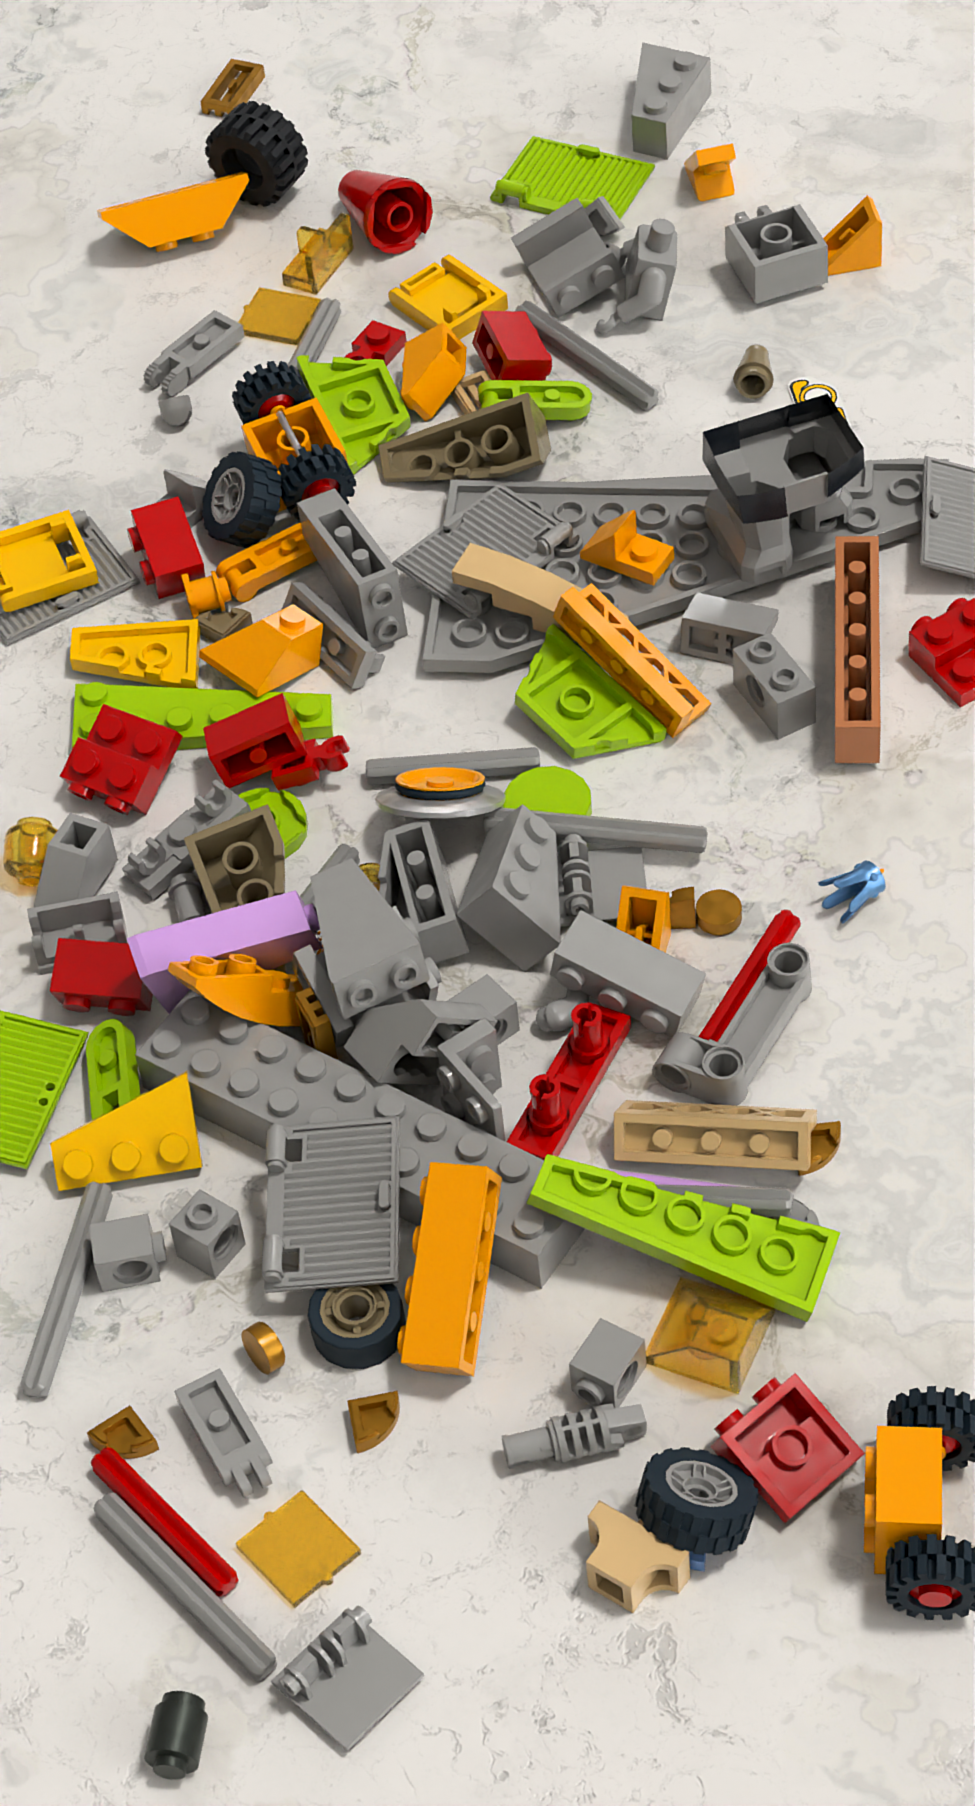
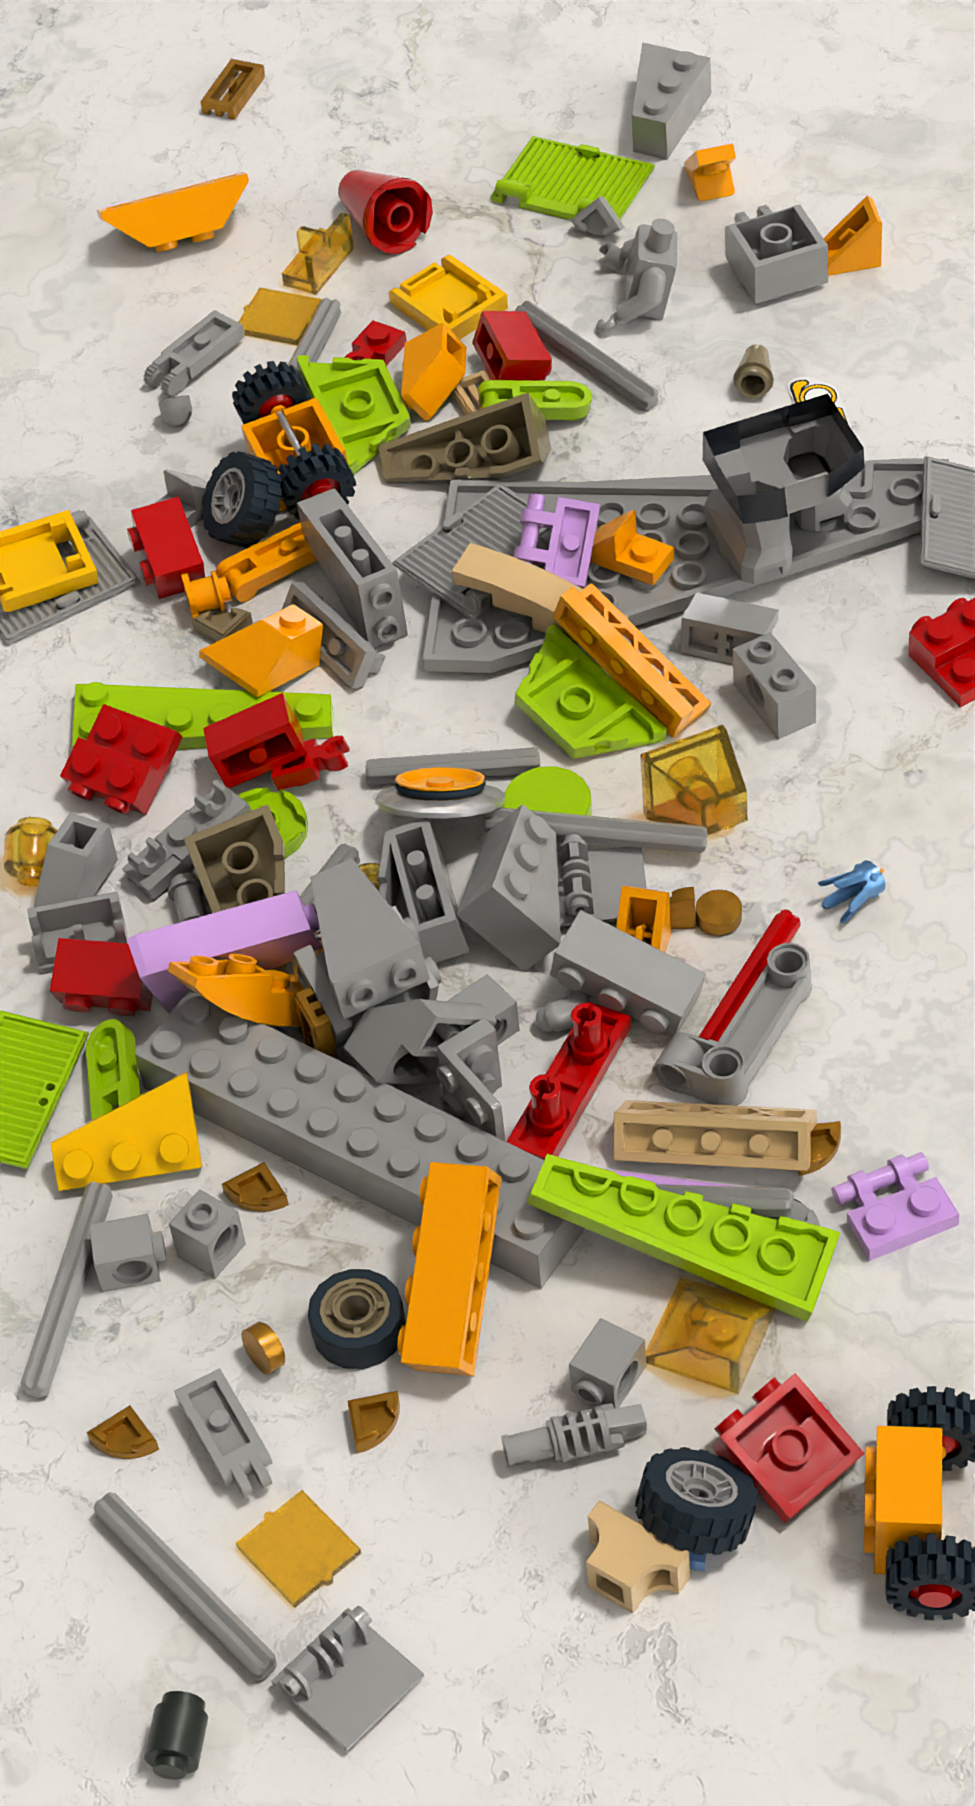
(140, 652): yellow wing -> none
(164, 1521): red axle -> none
(256, 1190): none -> pearl gold tile
(259, 144): black tyre -> none
(333, 1204): light grey window -> none
(567, 257): light grey panel -> none
(570, 540): none -> lavender plate
(695, 782): none -> clear yellow slope
(857, 650): nougat brick -> none
(899, 1218): none -> lavender plate

